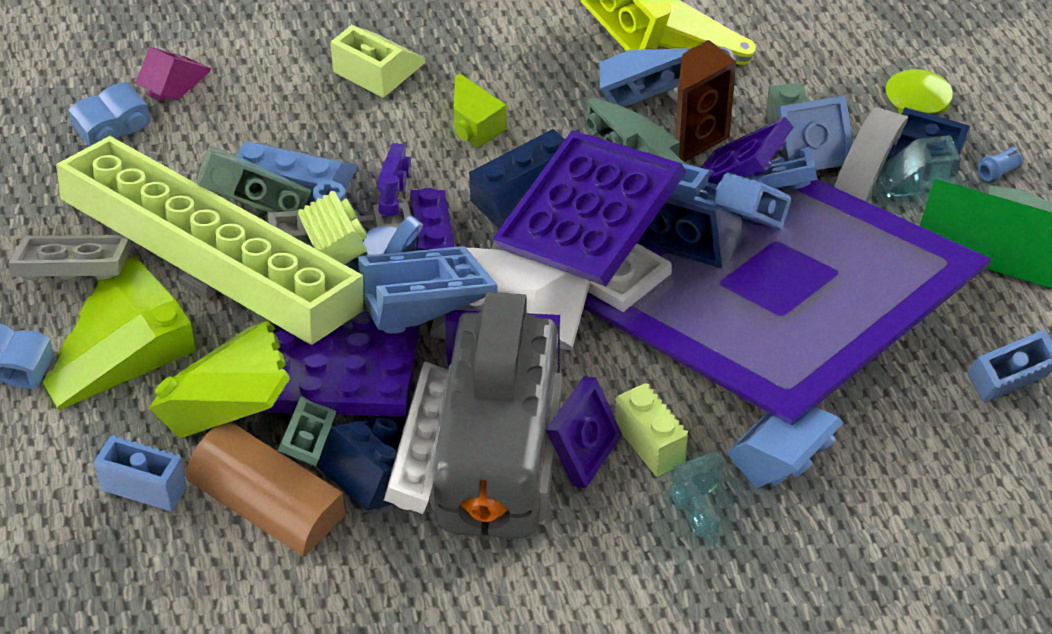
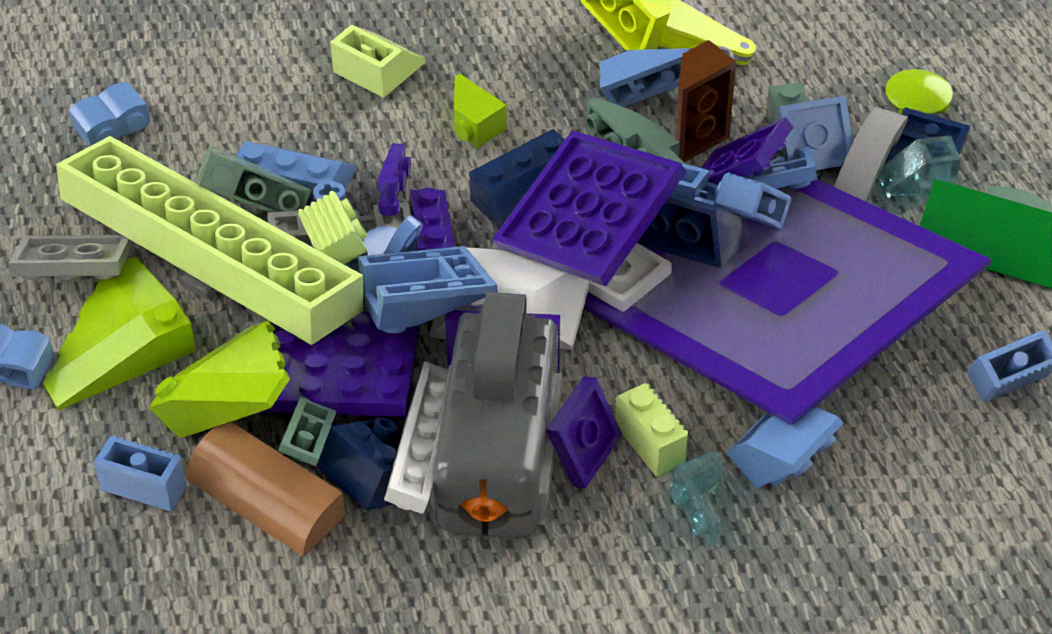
(169, 74): magenta slope -> none
(993, 167): medium blue pin -> none

